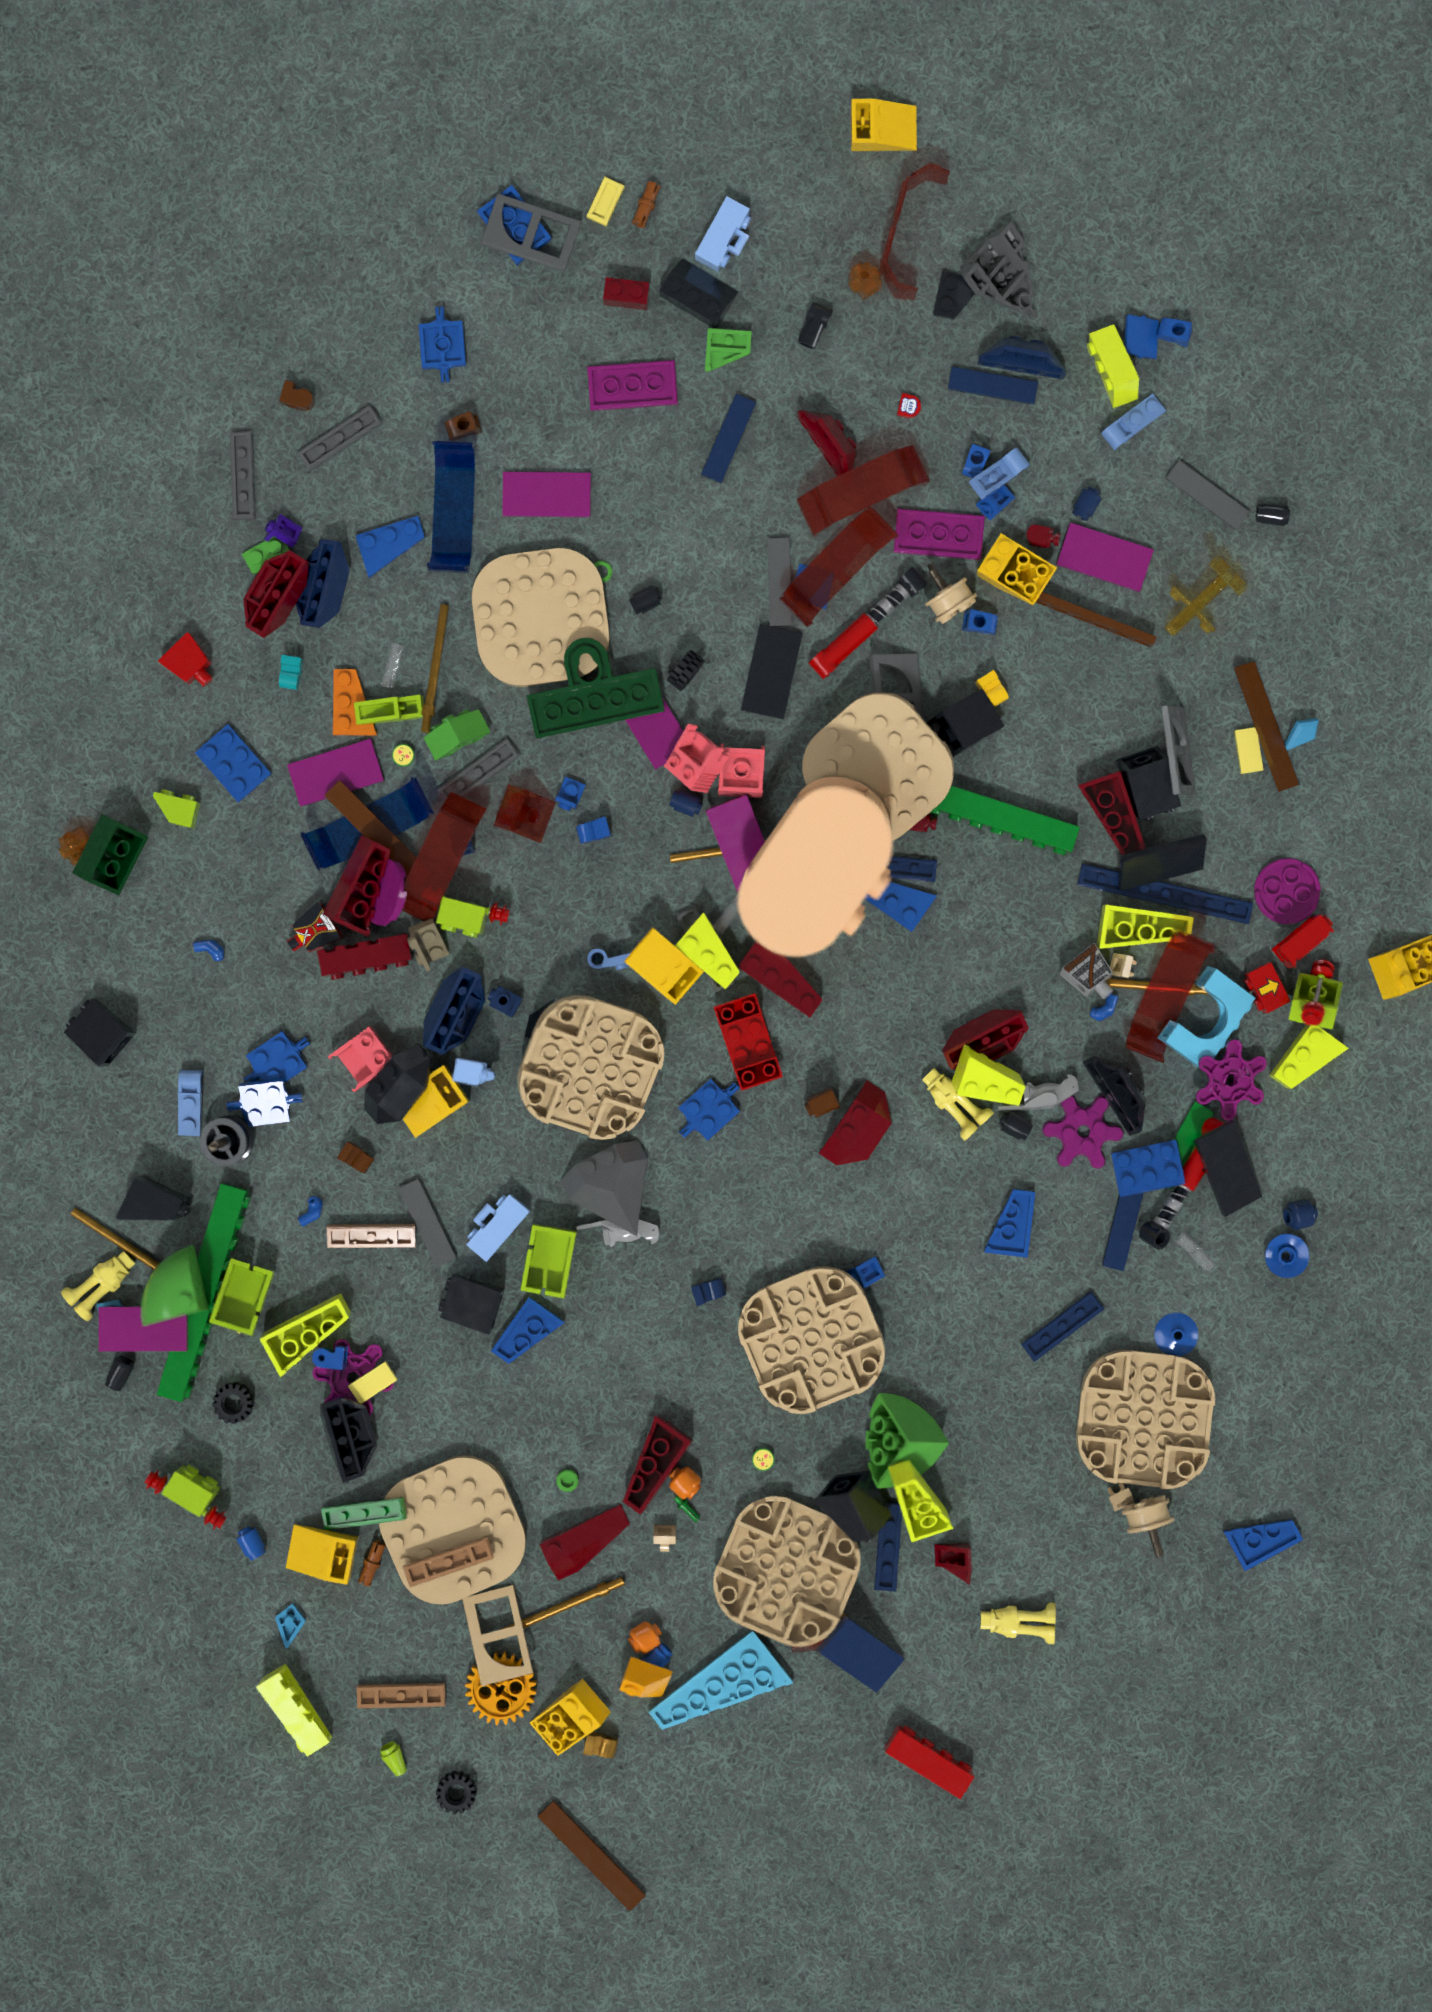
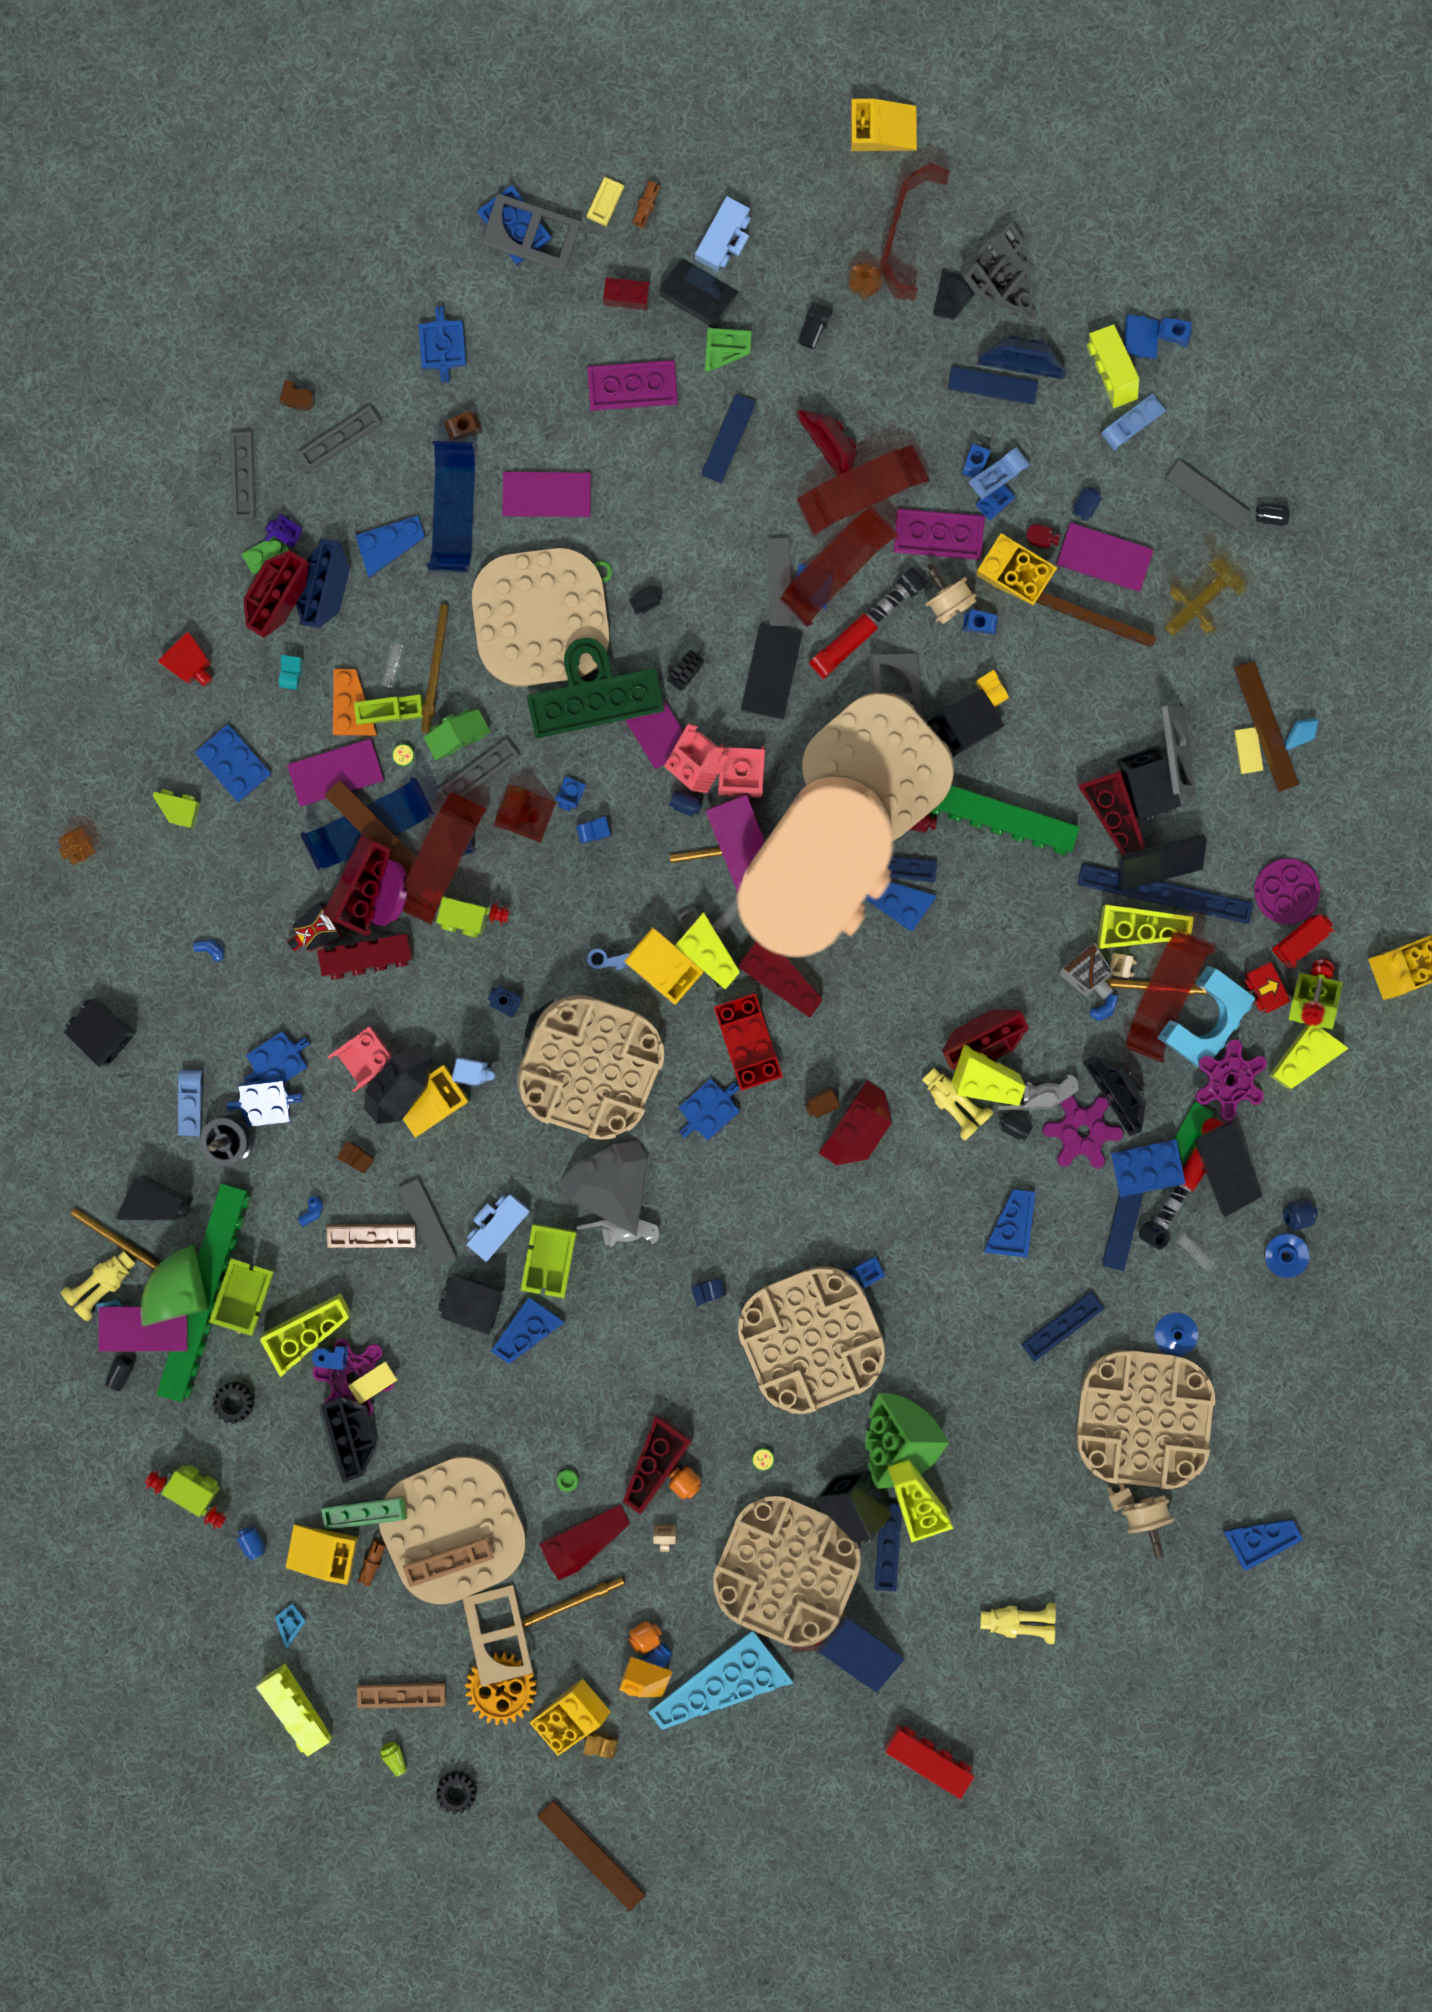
(110, 854): dark green brick -> none
(427, 942): dark tan bracket -> none
(453, 1011): dark blue wedge -> none
(683, 1504): green piece -> none
(909, 406): tile -> none
(955, 1559): dark red slope -> none

